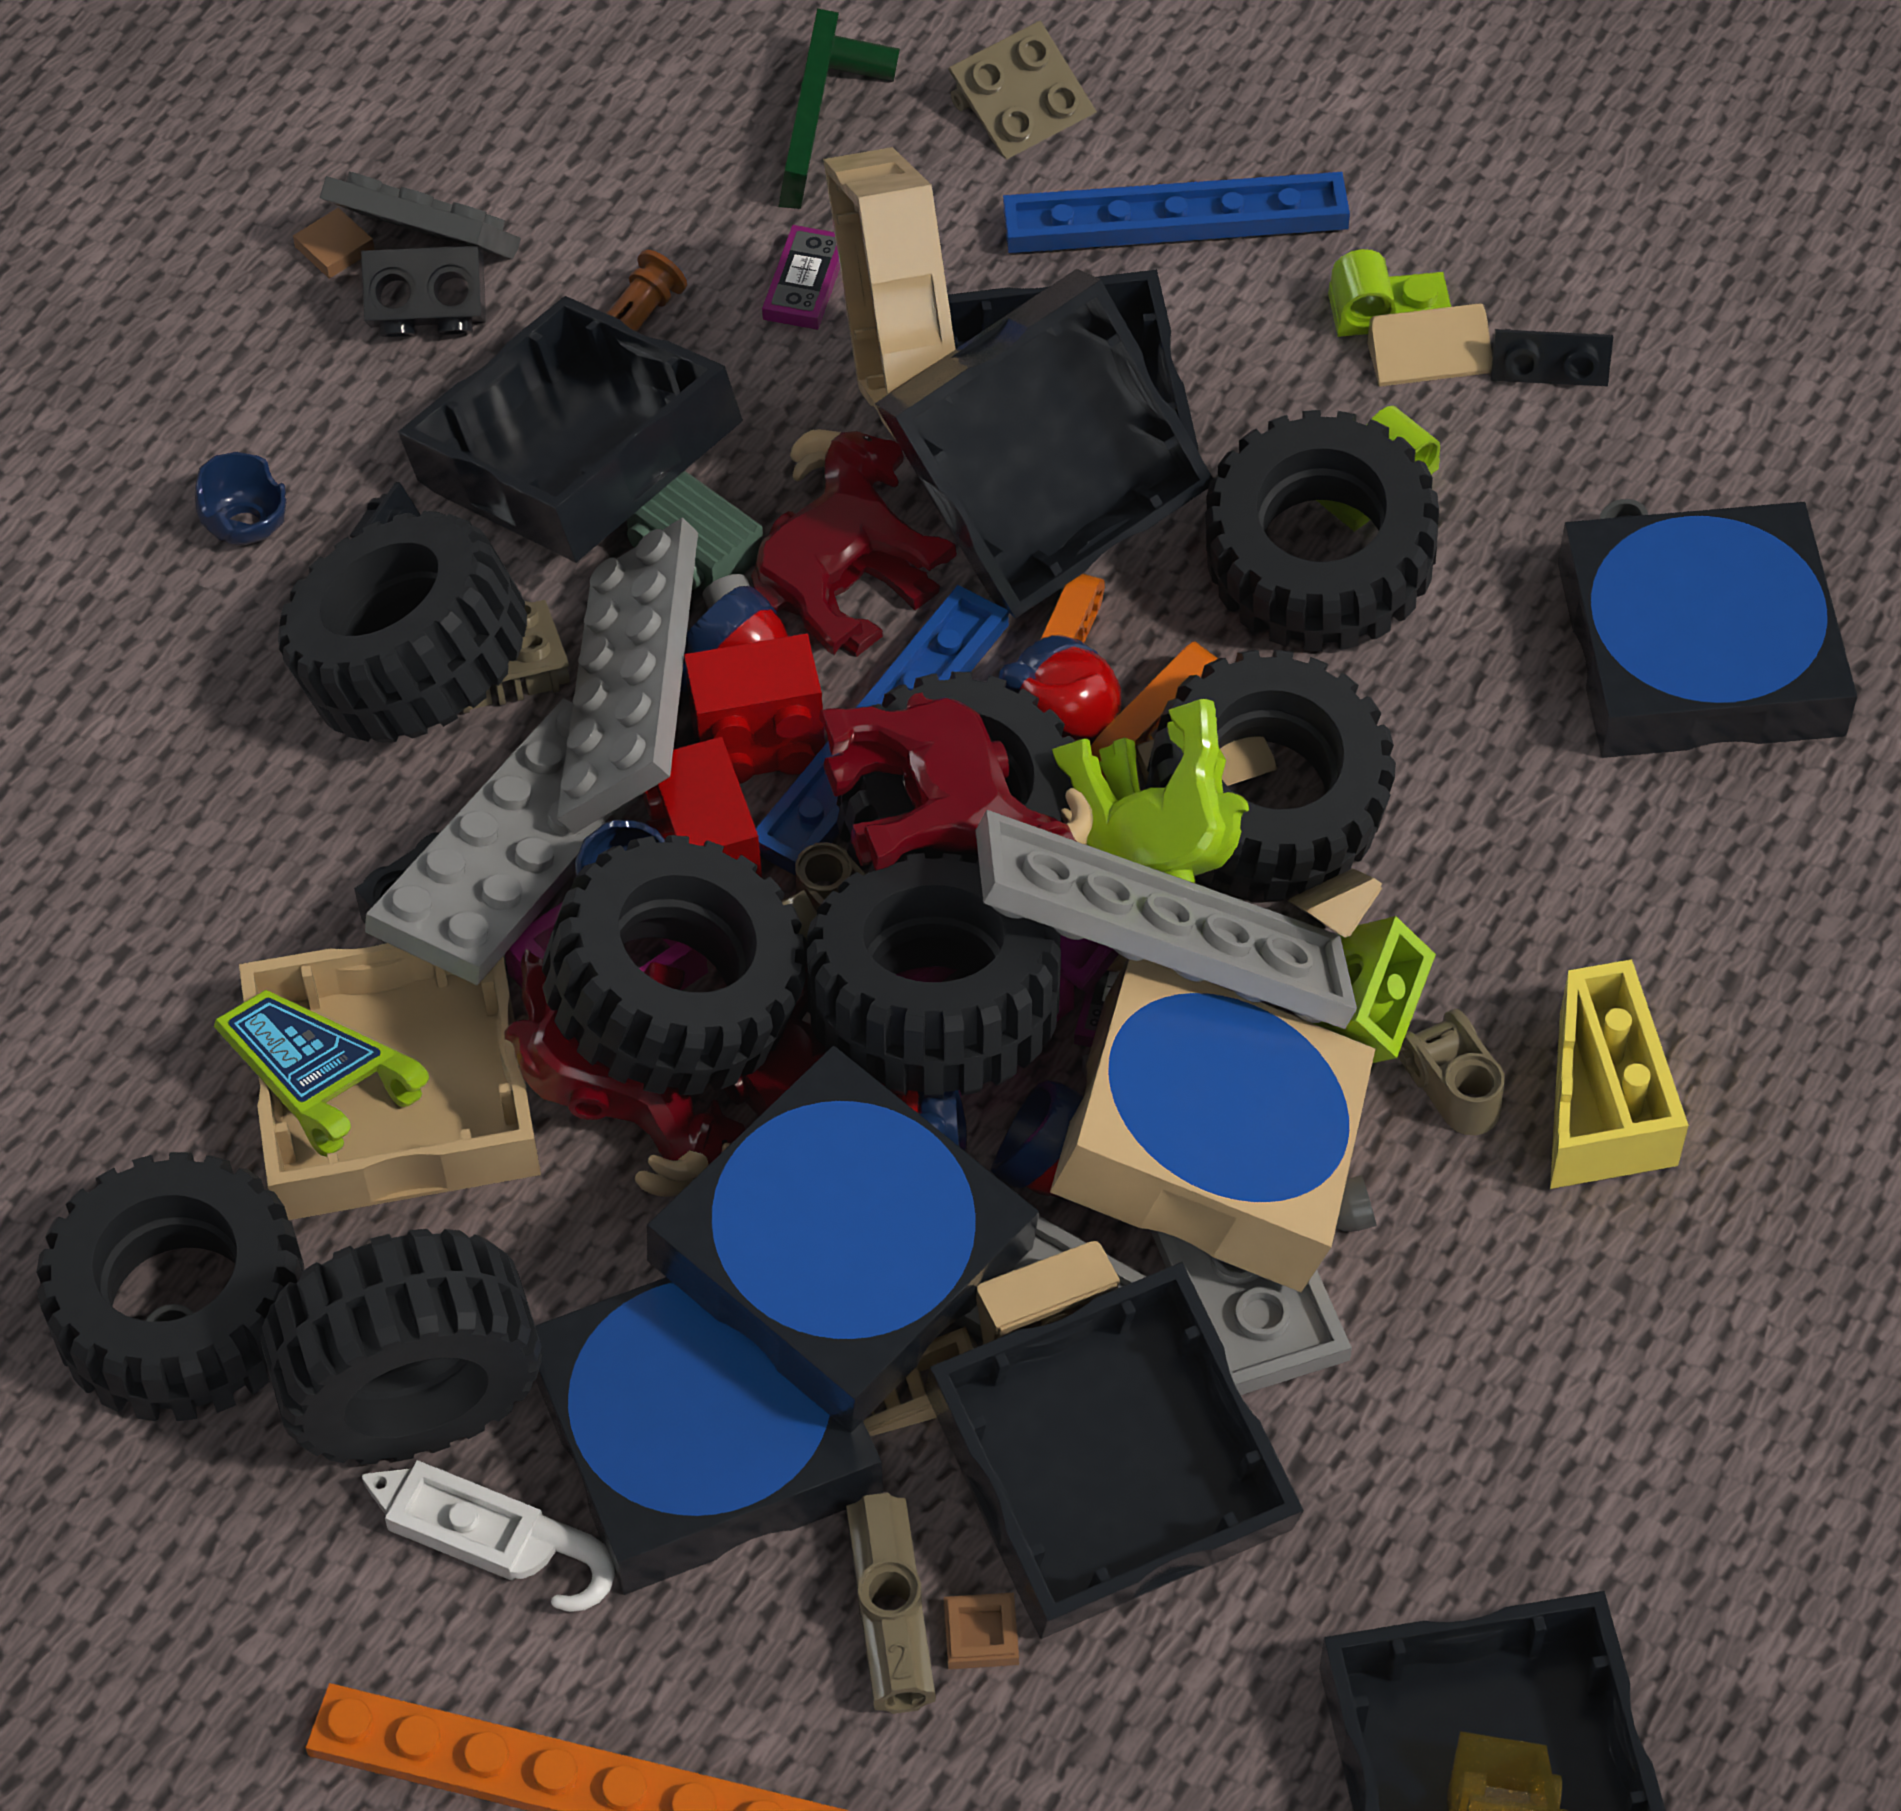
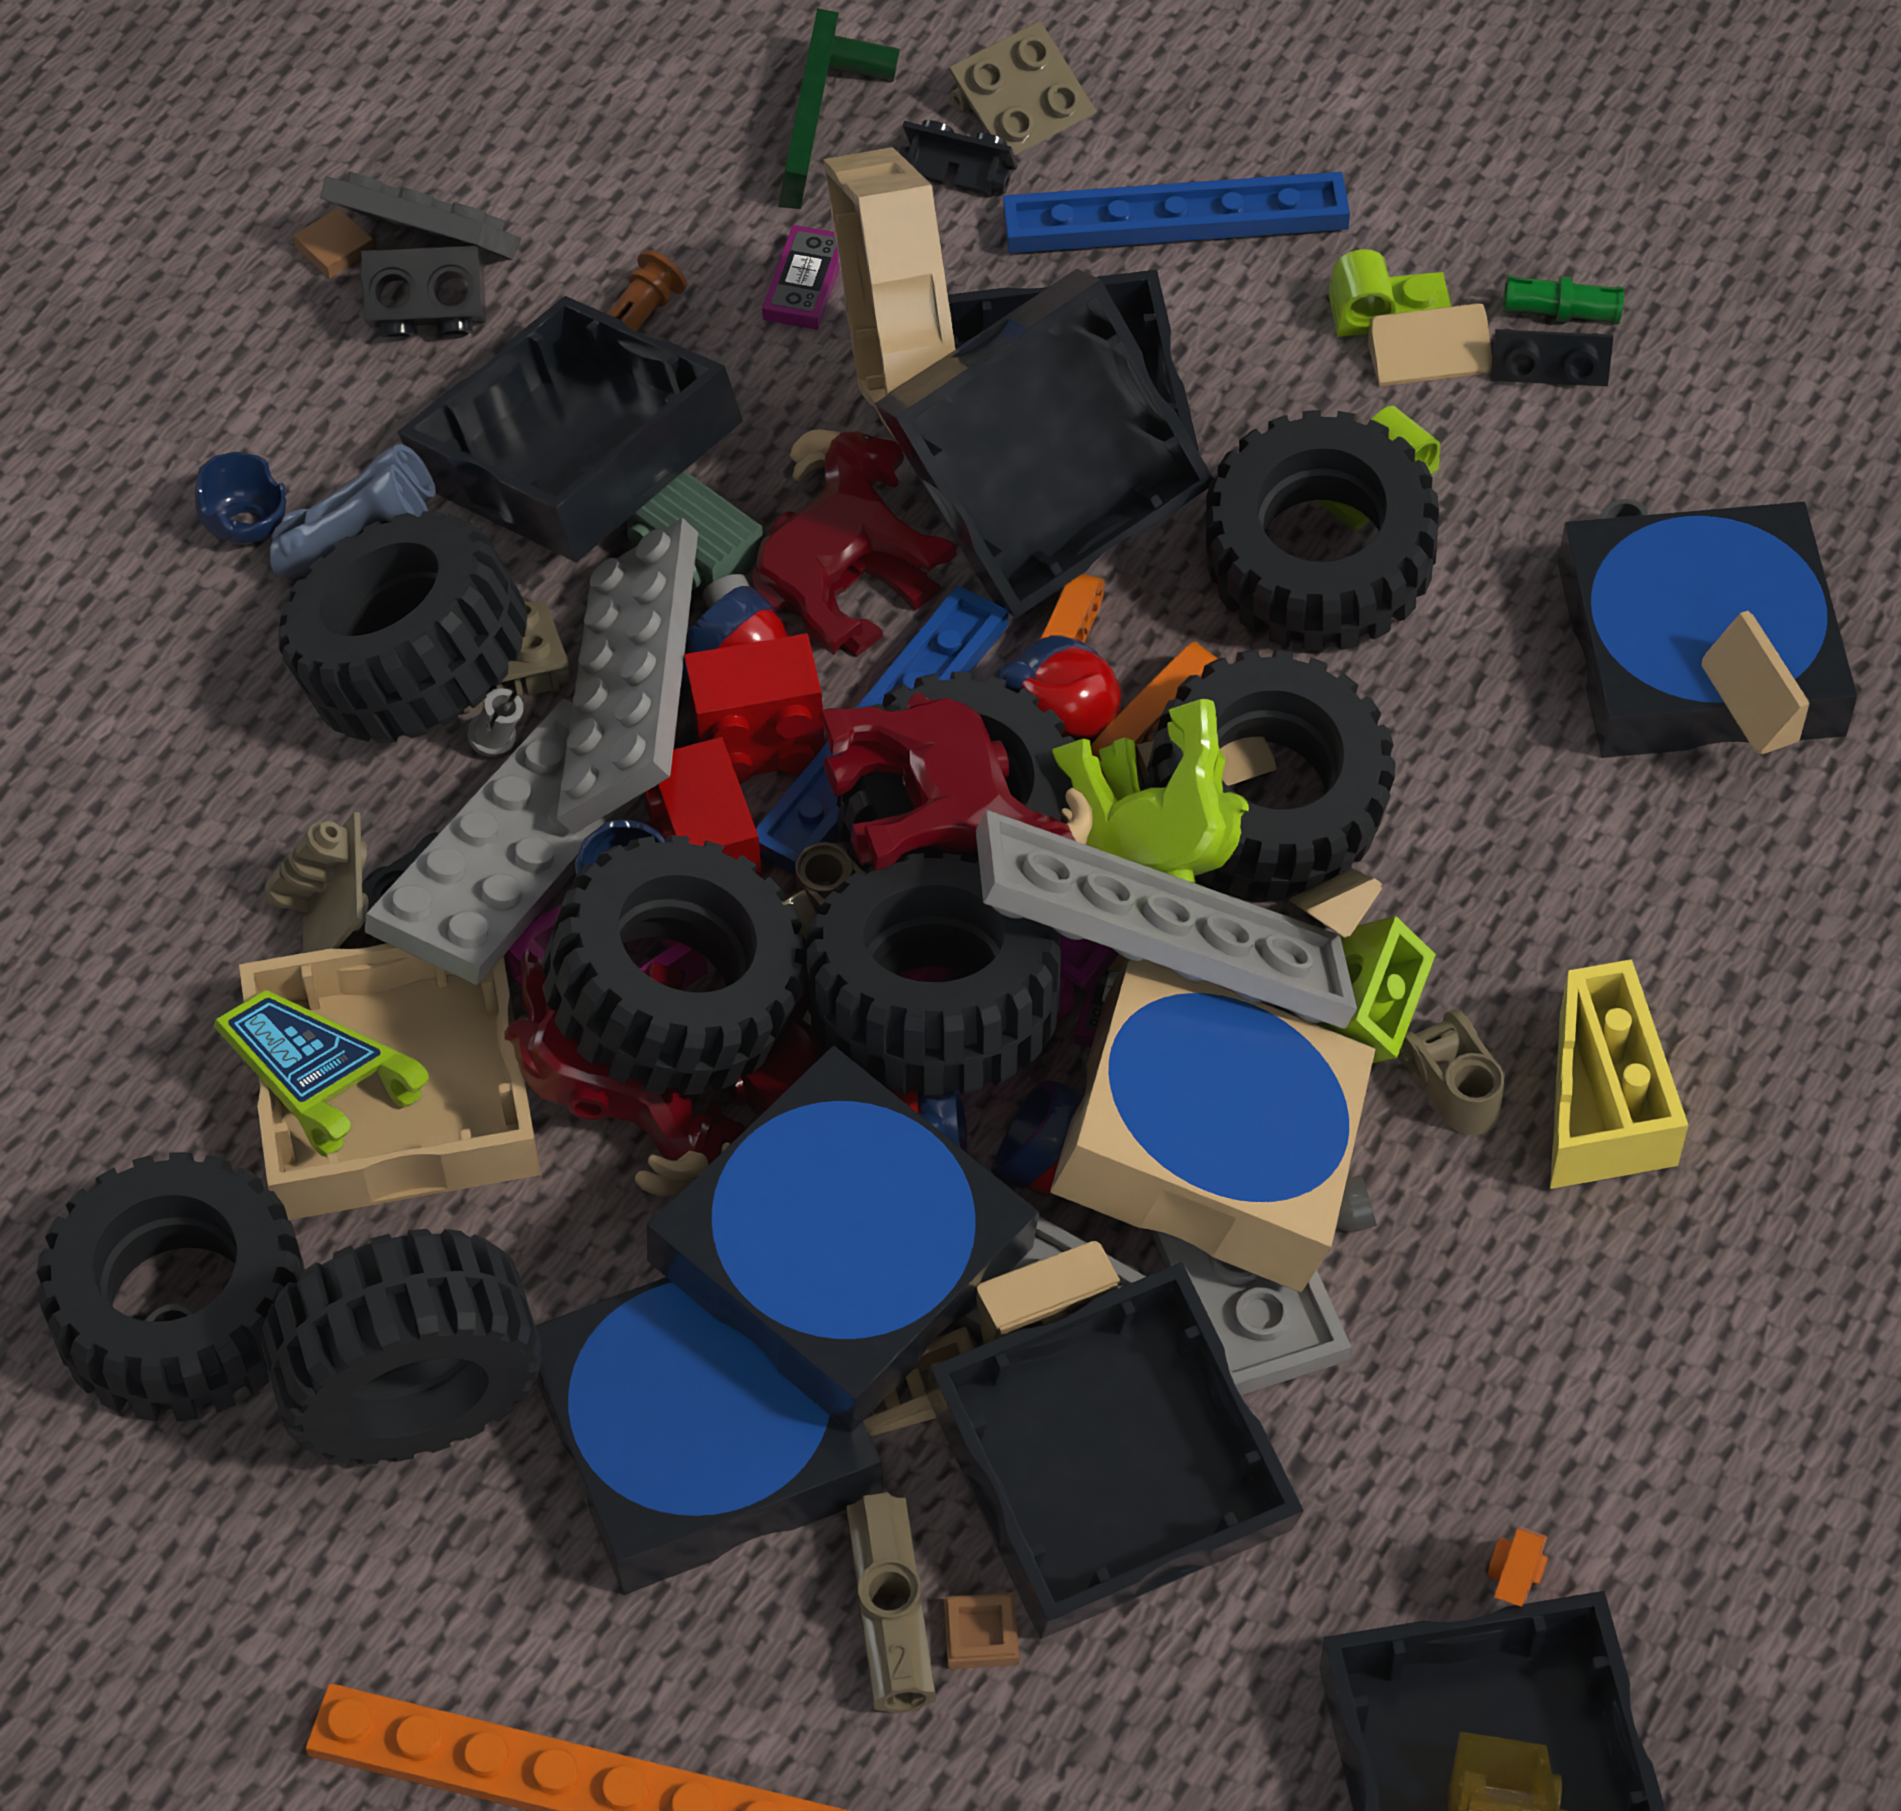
(324, 883): none -> dark tan hinge
(389, 487): none -> sand blue piece
(486, 1528): white plate -> none
(493, 730): none -> light grey pin
(979, 158): none -> black hinge
(1518, 1565): none -> orange plate
(1563, 299): none -> green pin
(1756, 685): none -> tan slope

